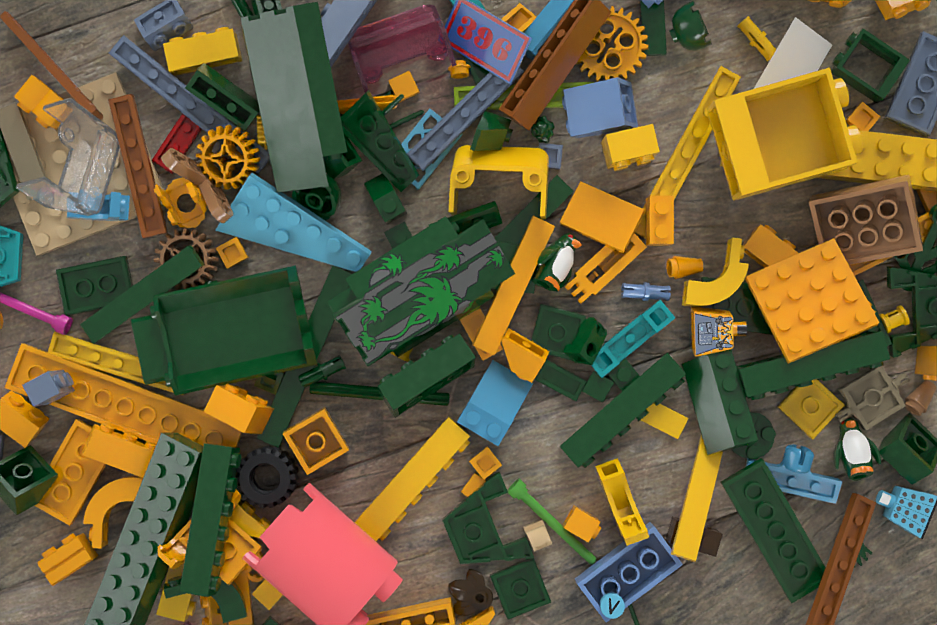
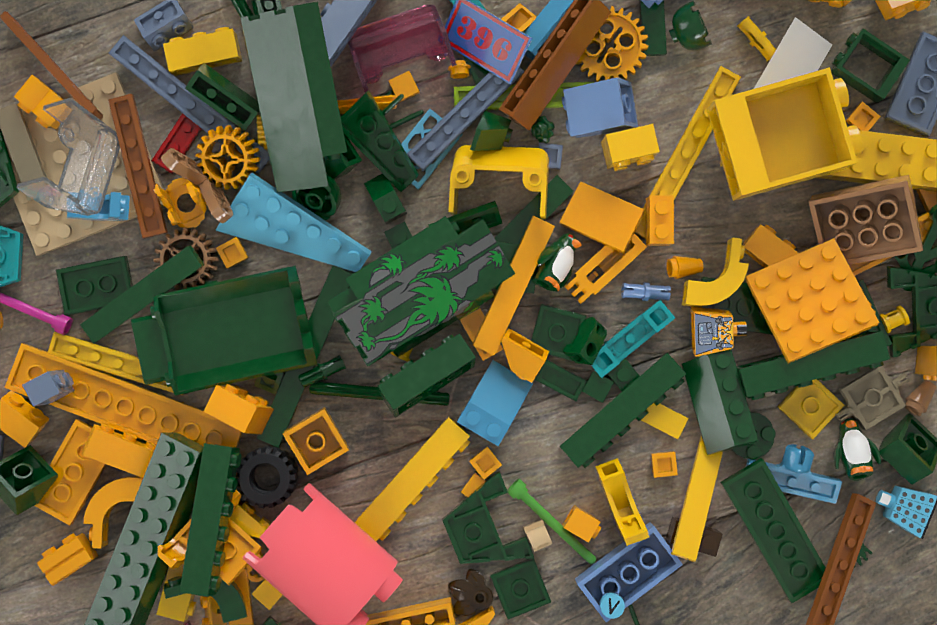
(664, 464): none -> light orange plate

